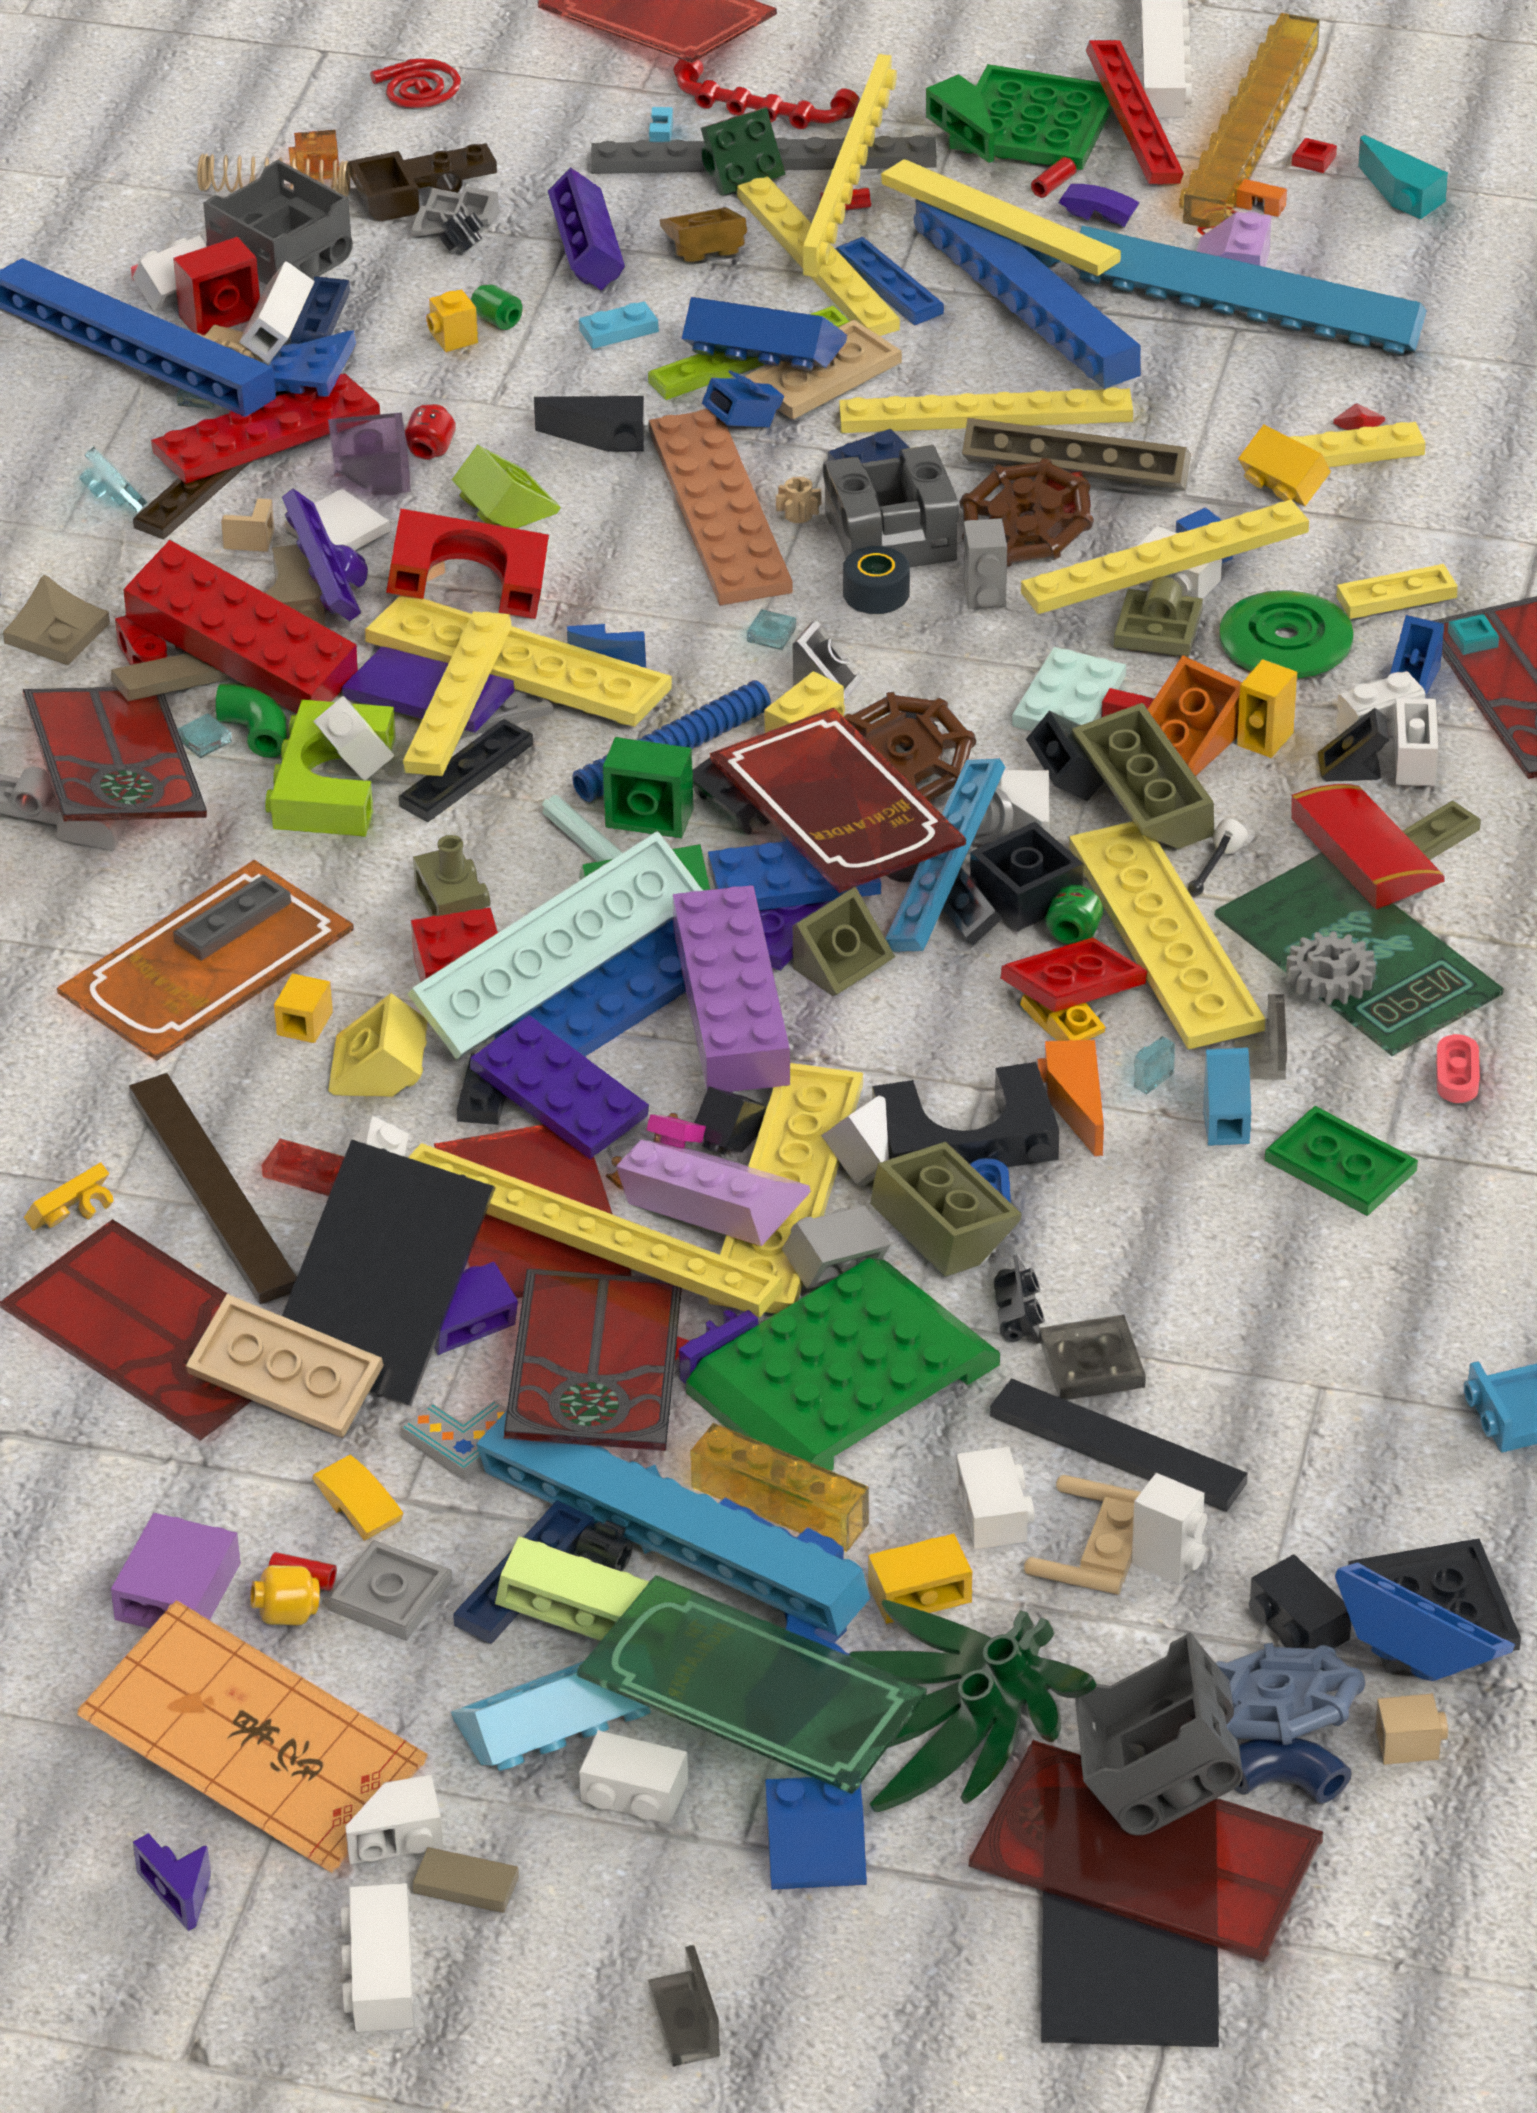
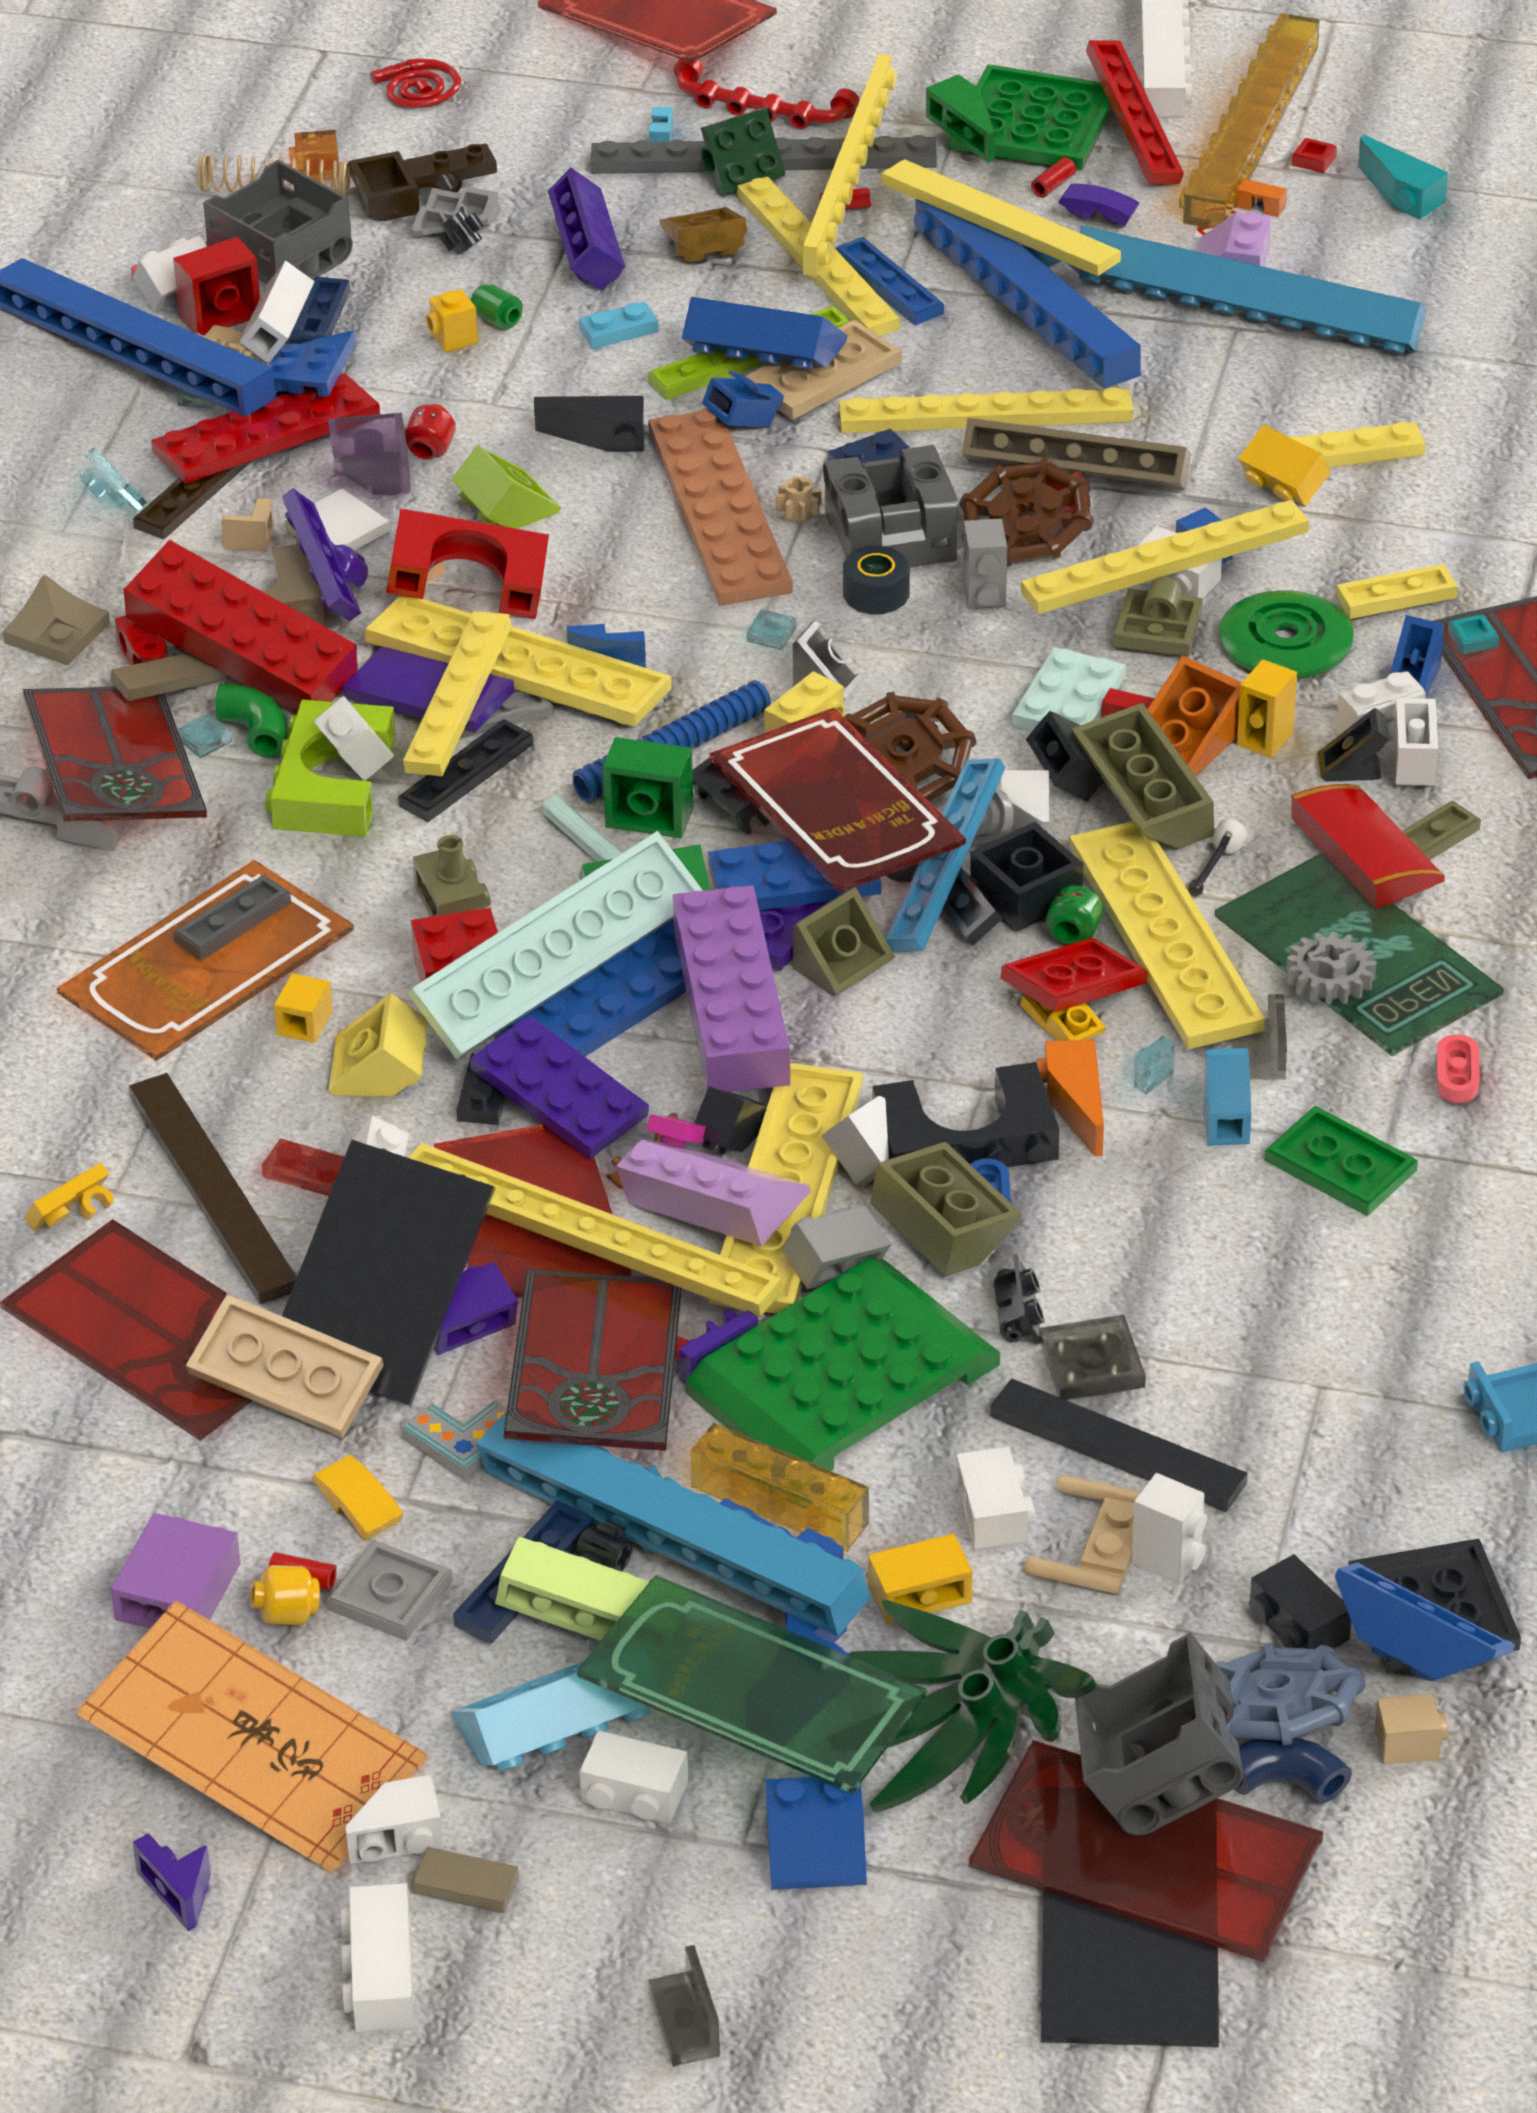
(1358, 417): red slope -> none

